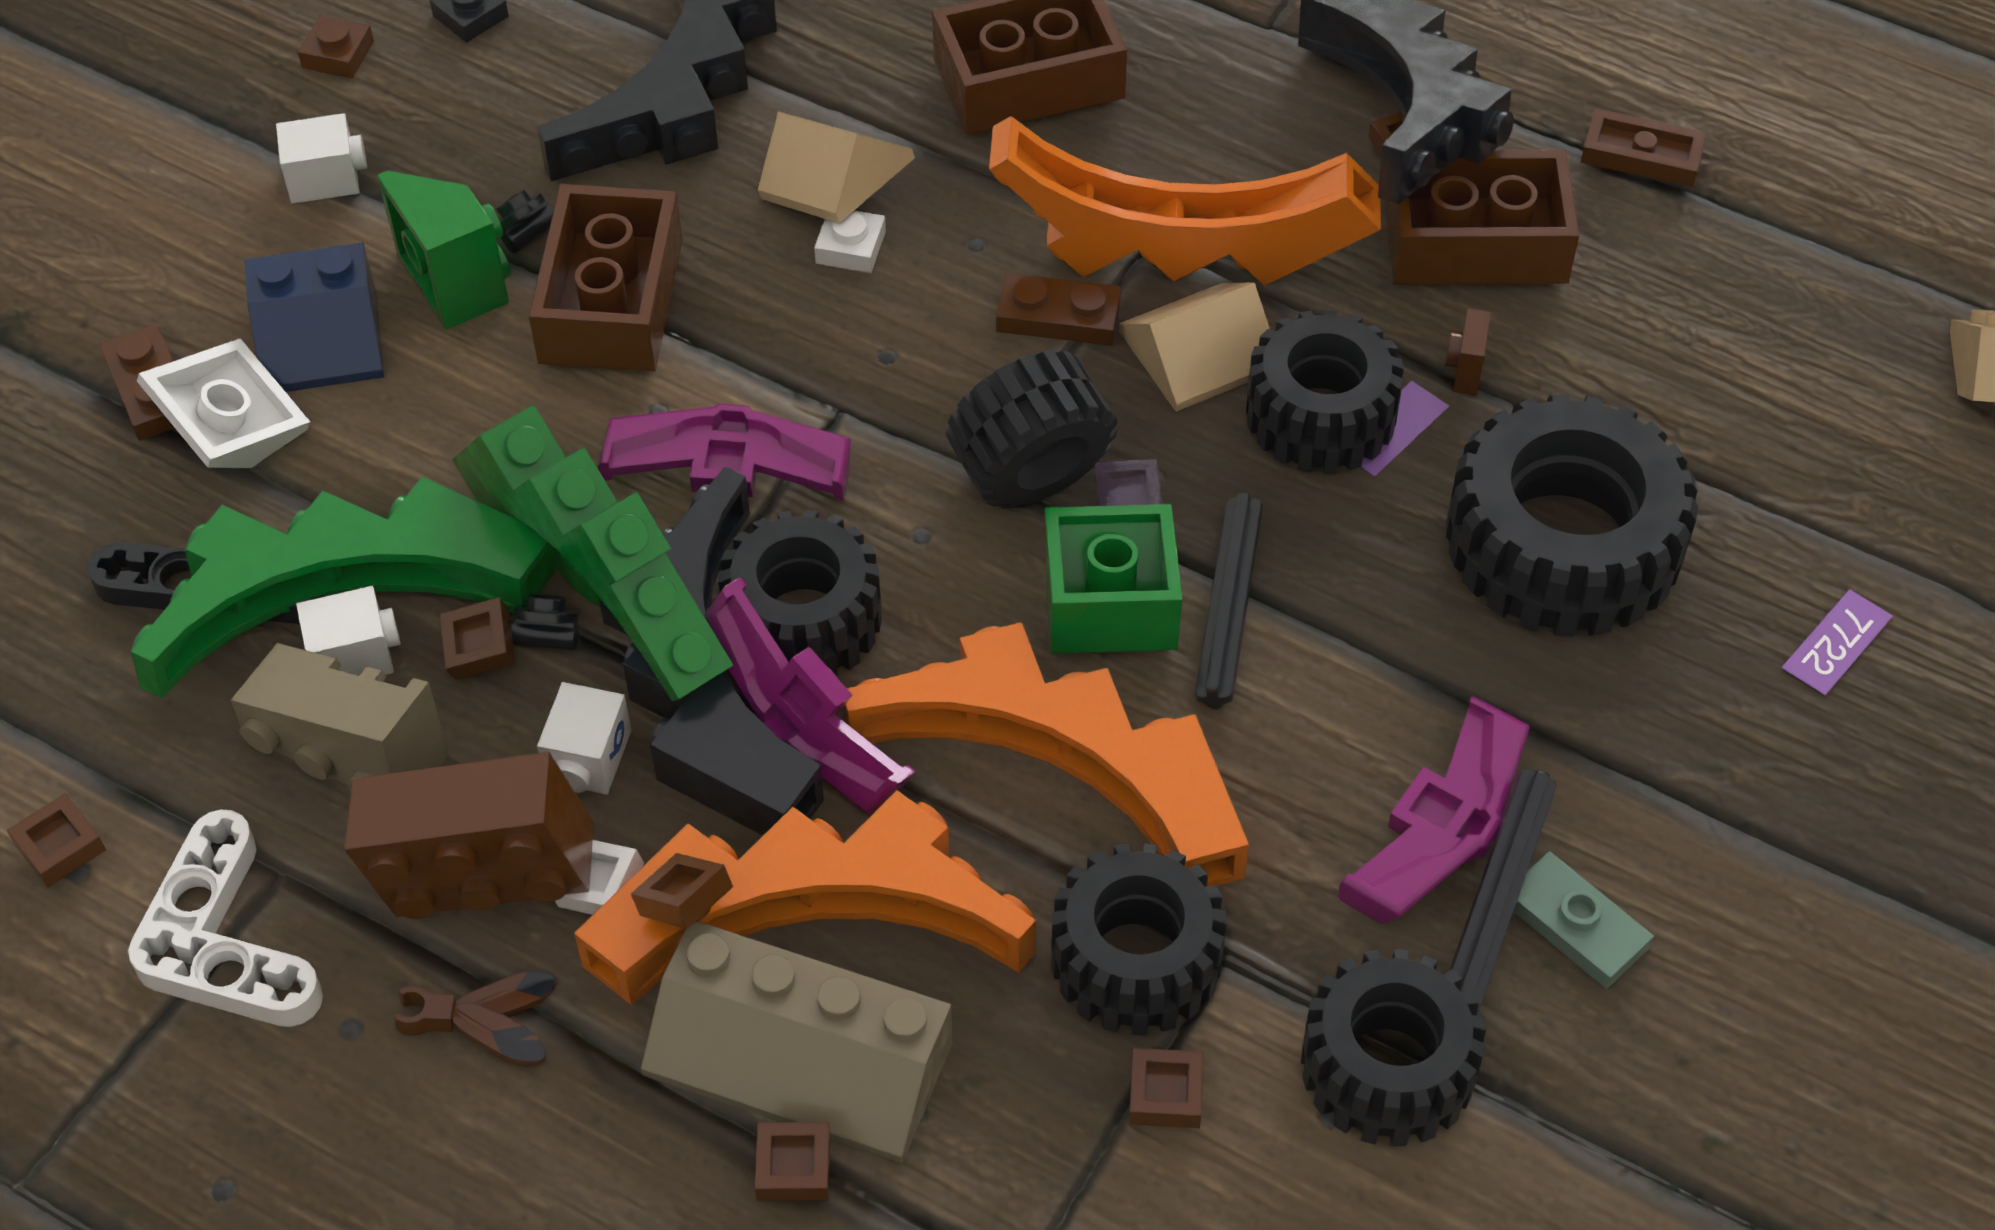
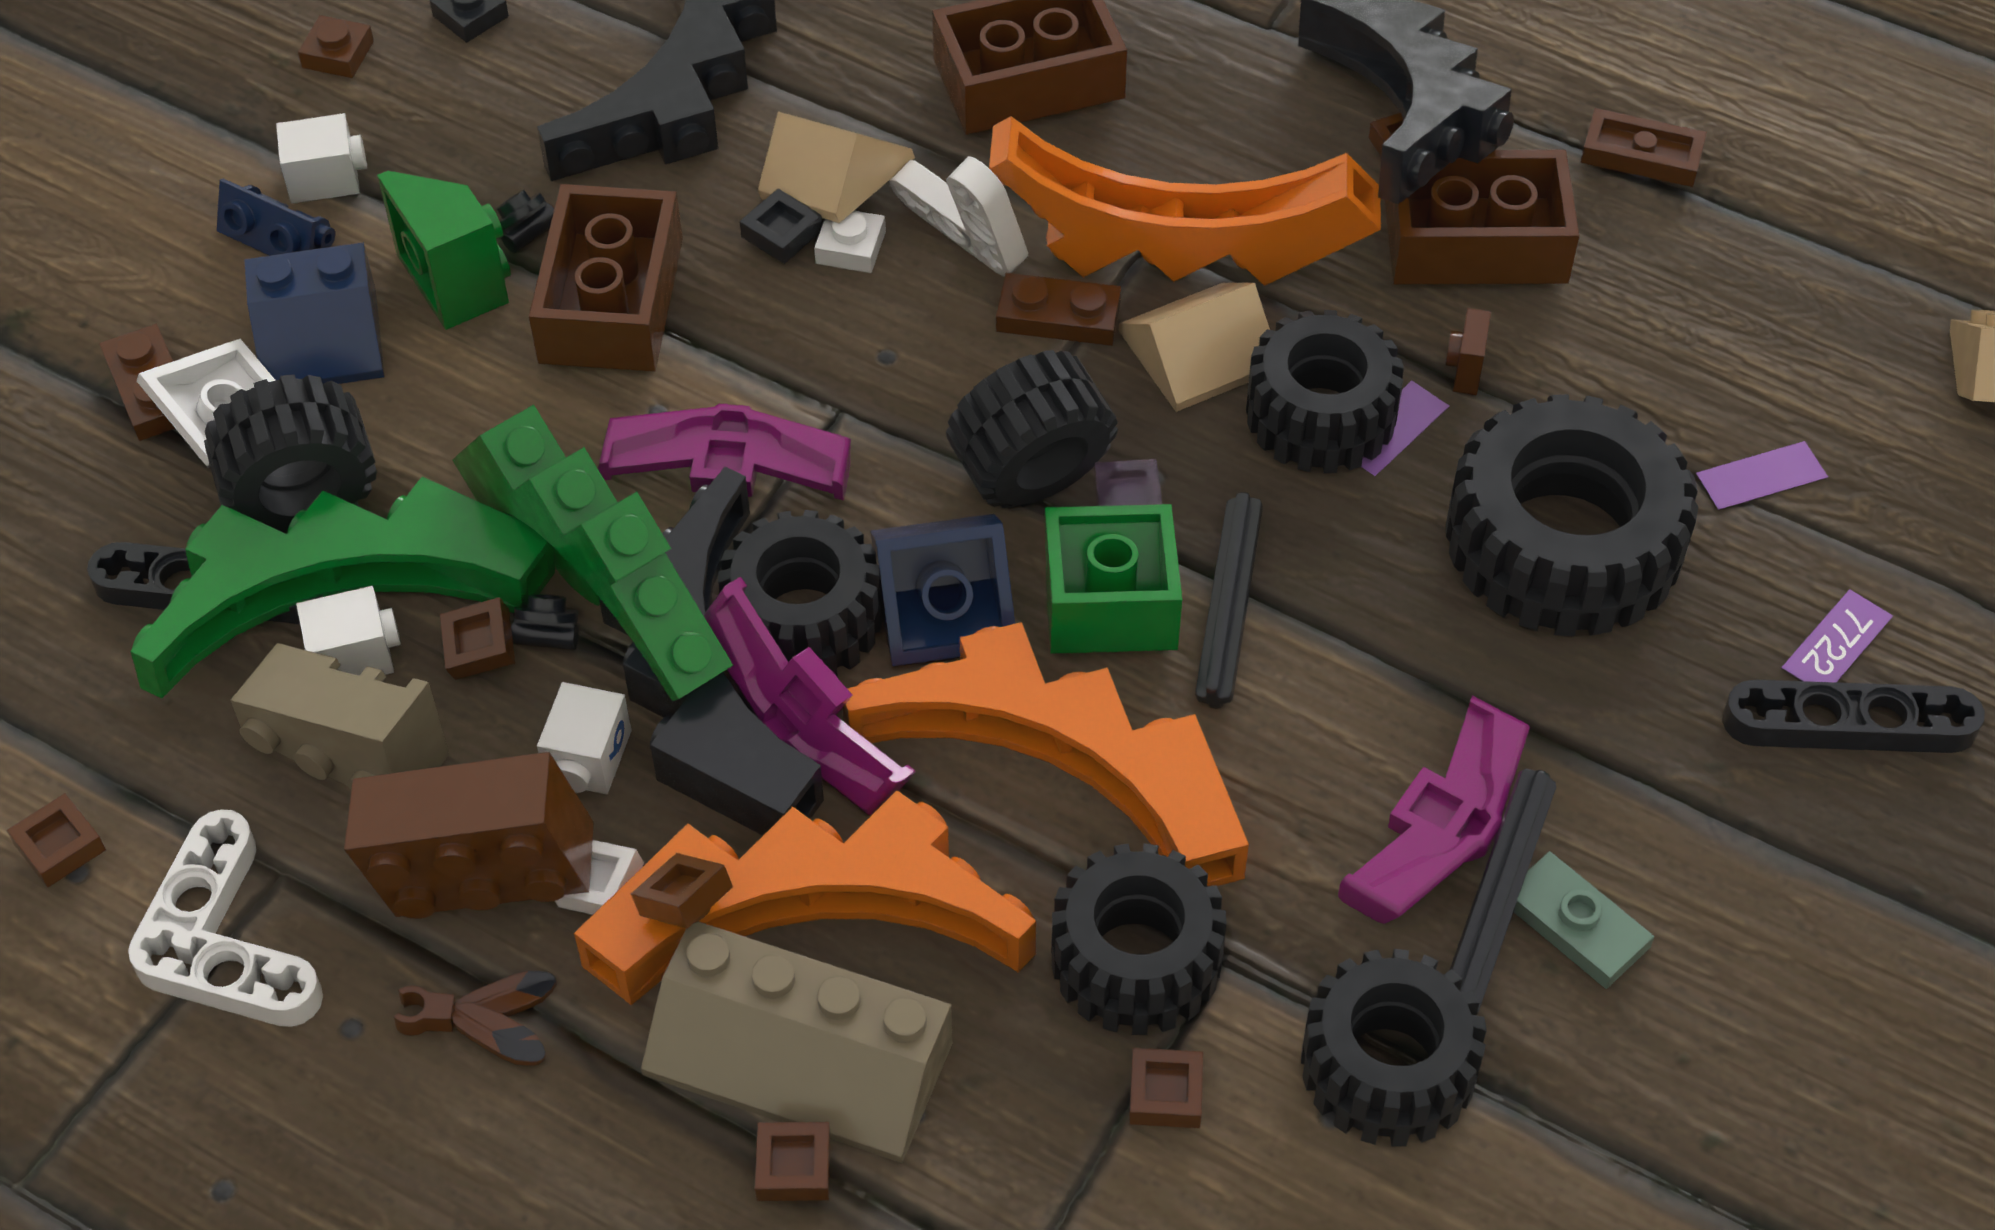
(267, 223): none -> dark blue hinge
(286, 446): none -> black tyre
(781, 226): none -> black plate
(941, 585): none -> dark blue slope
(966, 209): none -> white beam
(1761, 475): none -> medium lavender sticker
(1853, 726): none -> black beam

